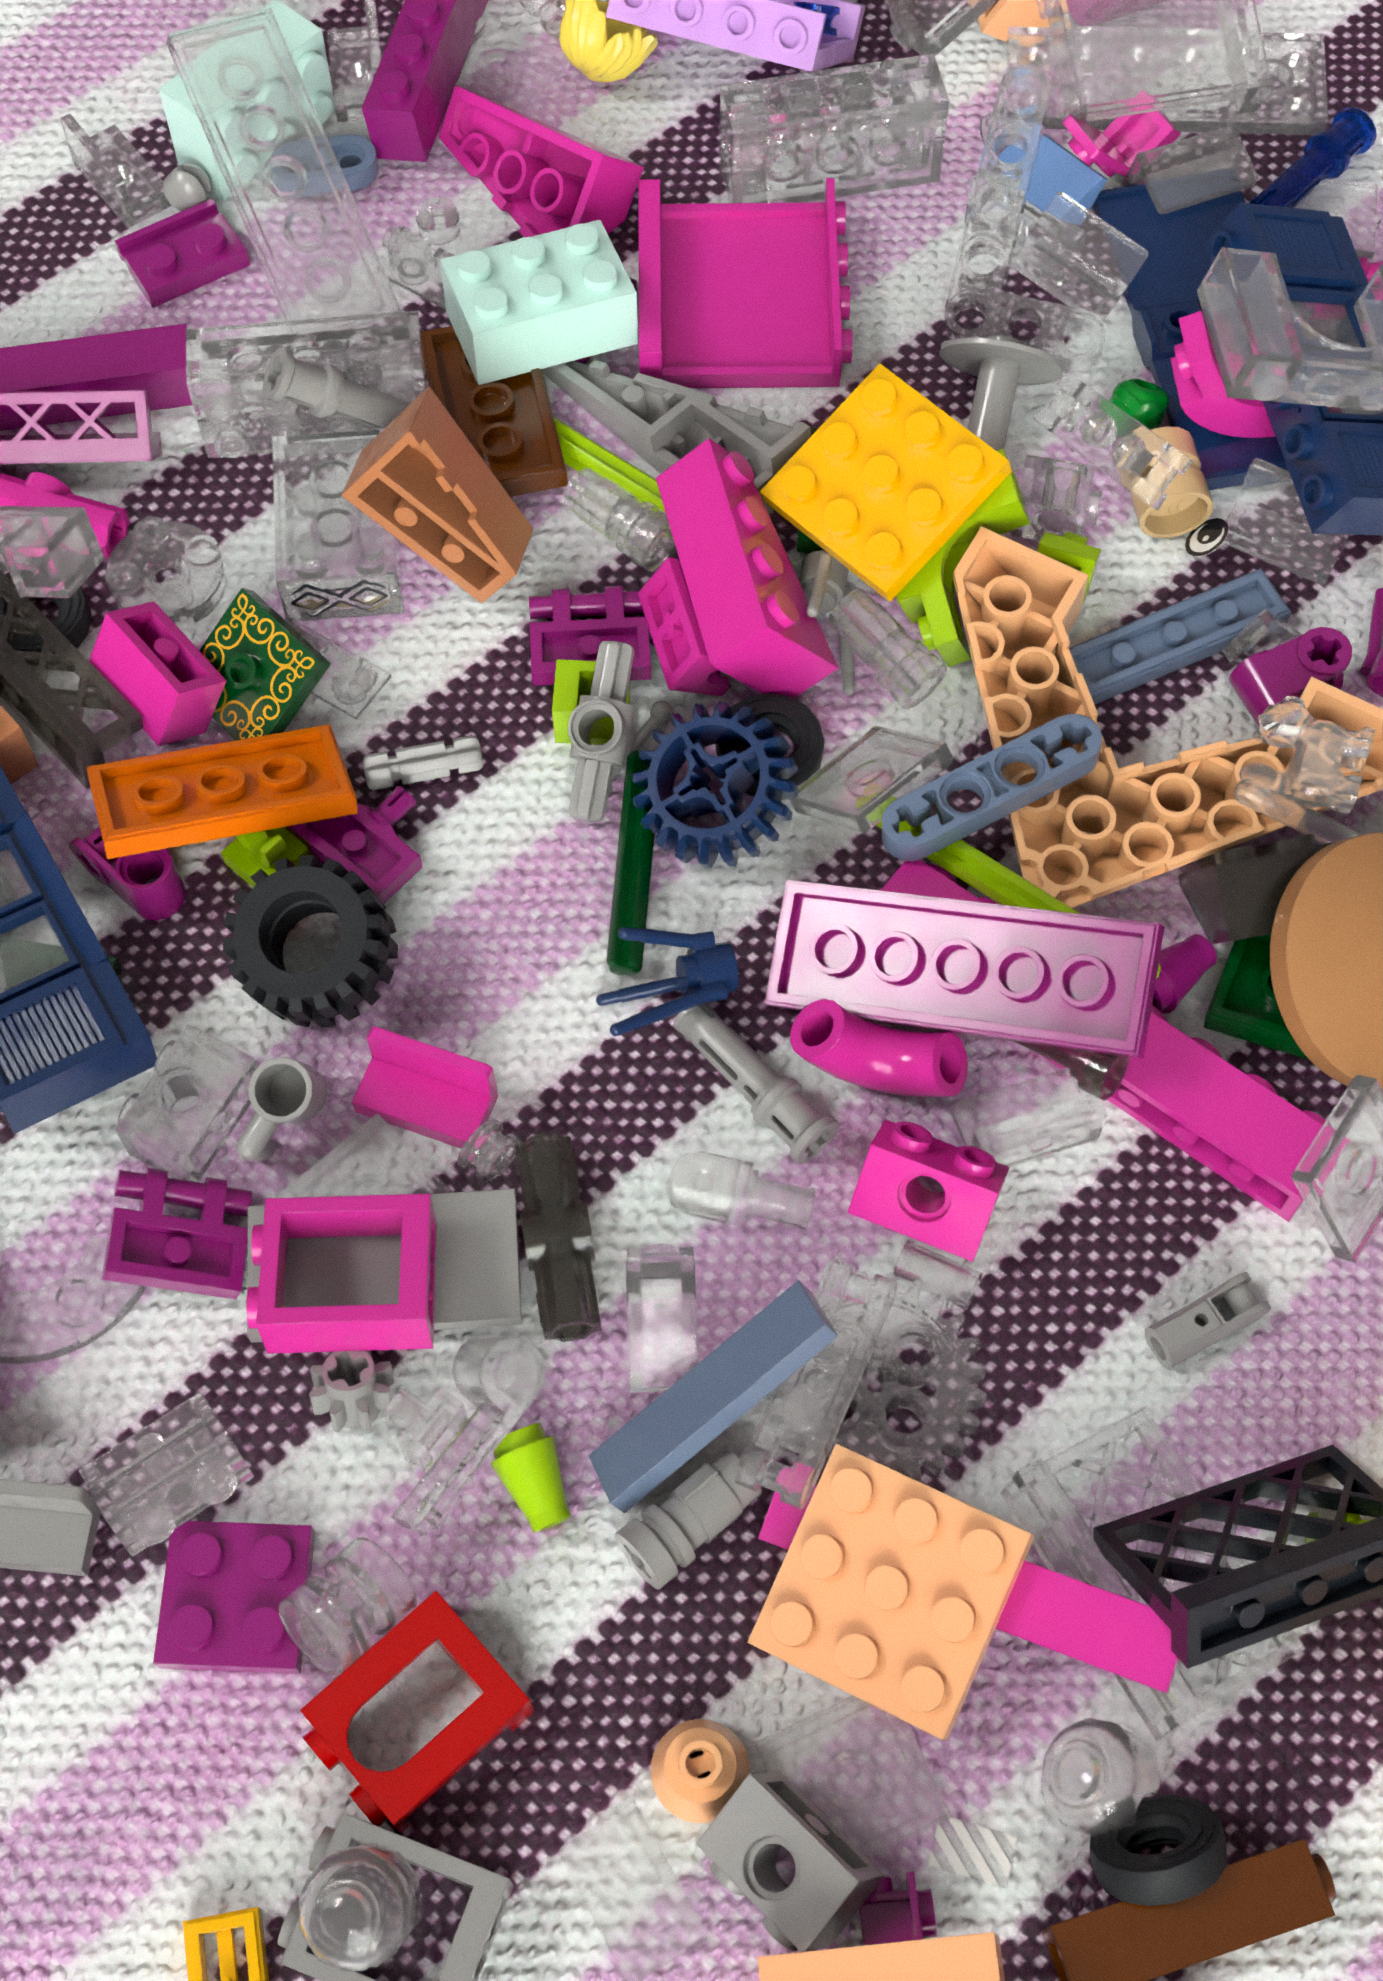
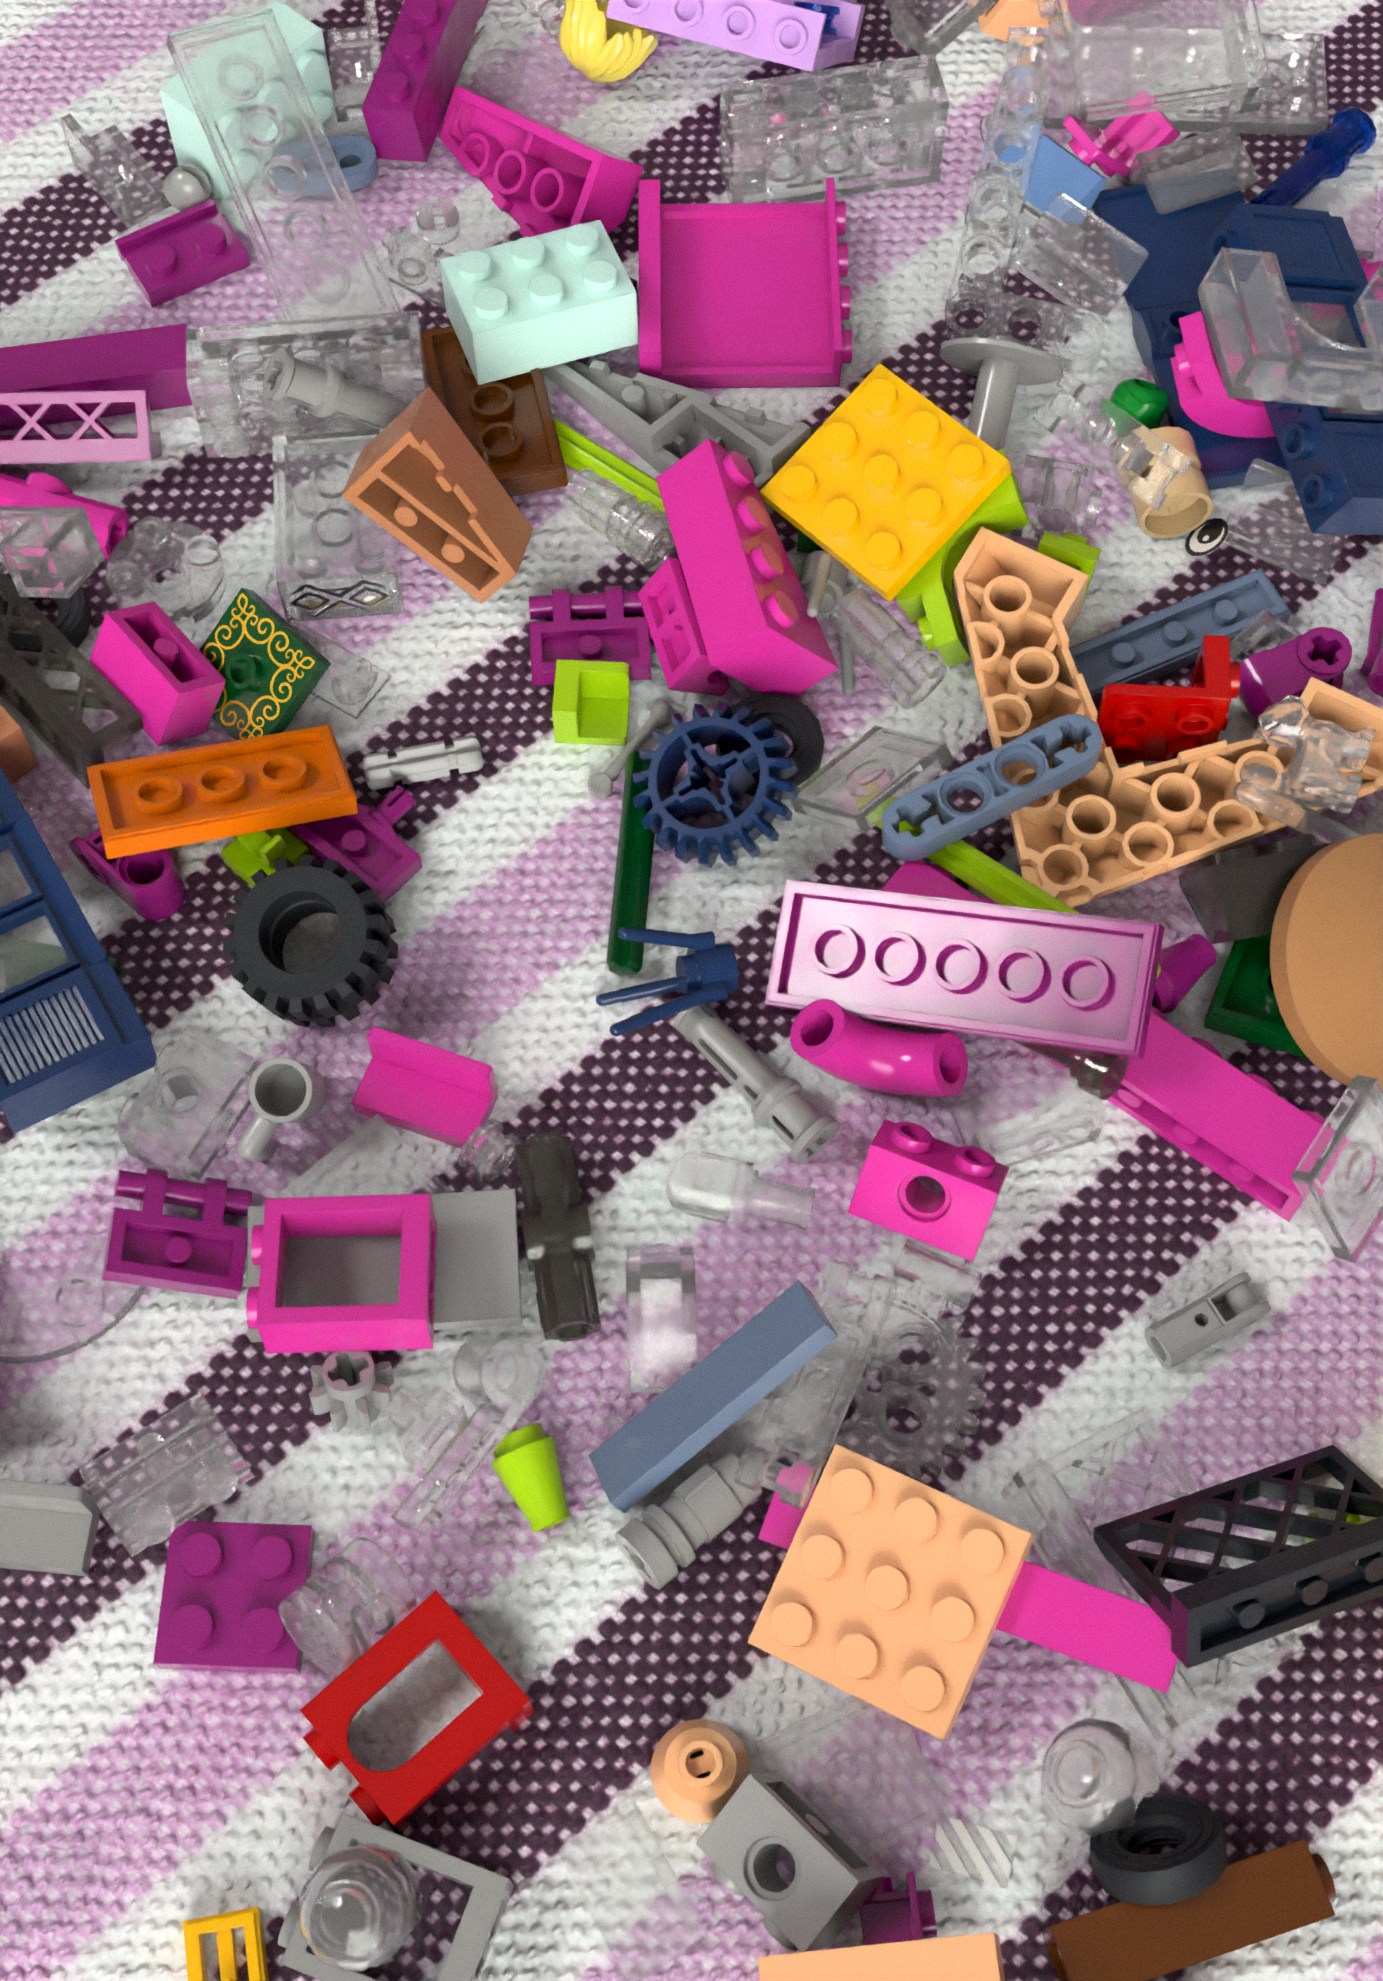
(605, 700): light grey axle -> none
(1166, 720): none -> red bracket

